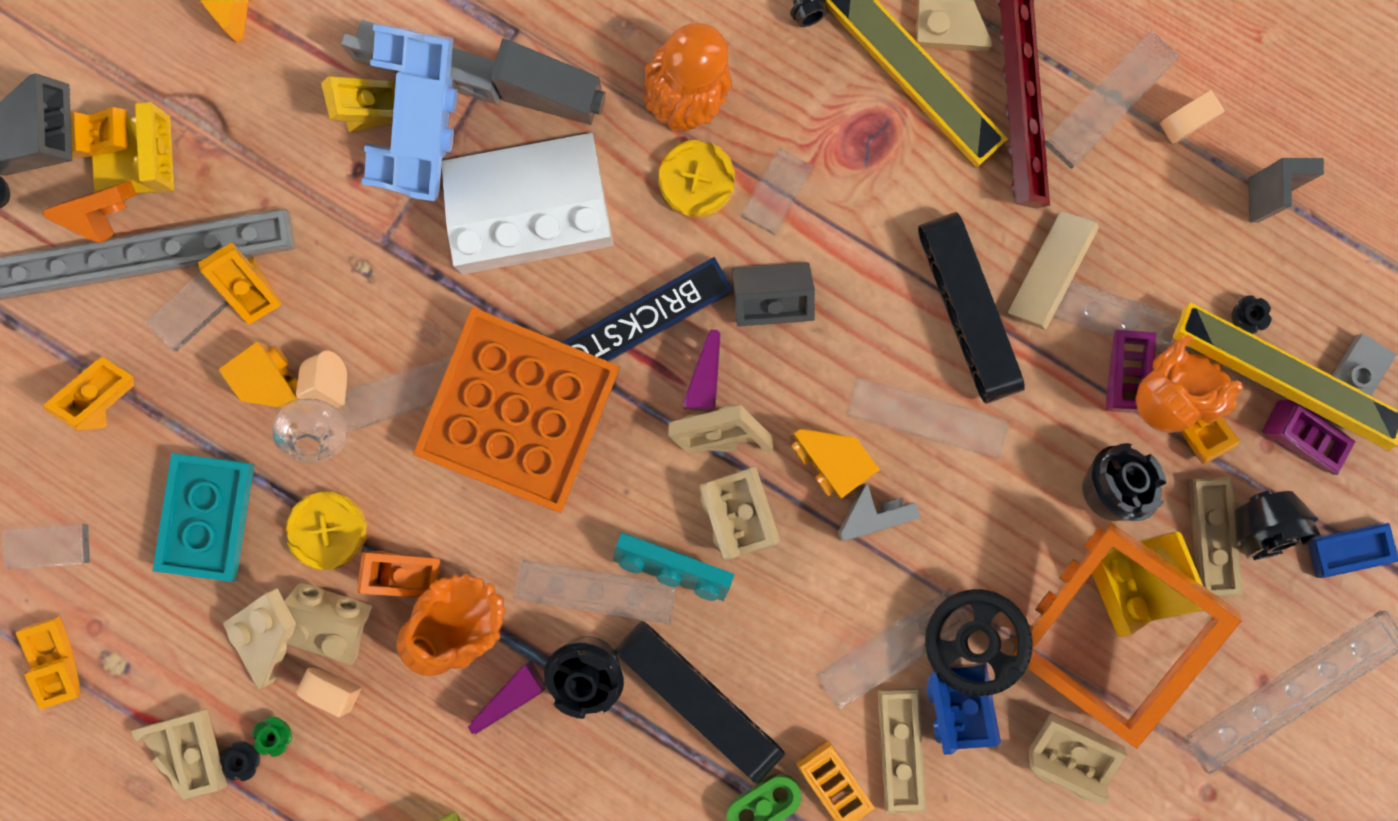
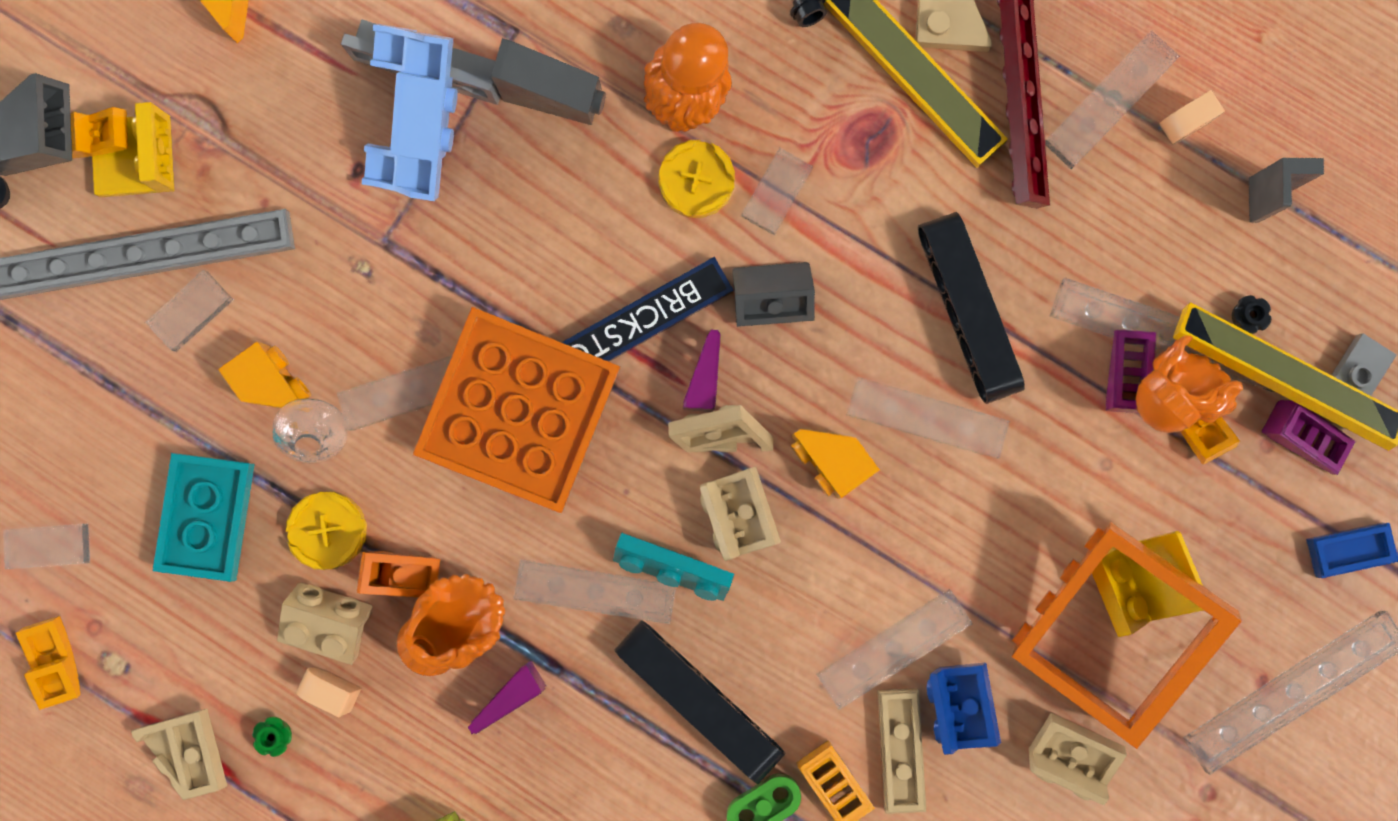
(88, 212): orange slope -> none
(88, 396): light orange slope -> none
(240, 282): light orange slope -> none
(250, 760): black plate -> none
(261, 635): tan wing -> none
(323, 379): light nougat piece -> none
(359, 101): yellow slope -> none
(525, 204): white slope -> none
(584, 677): black cone -> none
(864, 519): light grey slope -> none
(985, 606): black wheel -> none
(1053, 270): tan tile -> none
(1123, 484): black cone -> none
(1215, 535): tan tile -> none
(1274, 524): black cone -> none

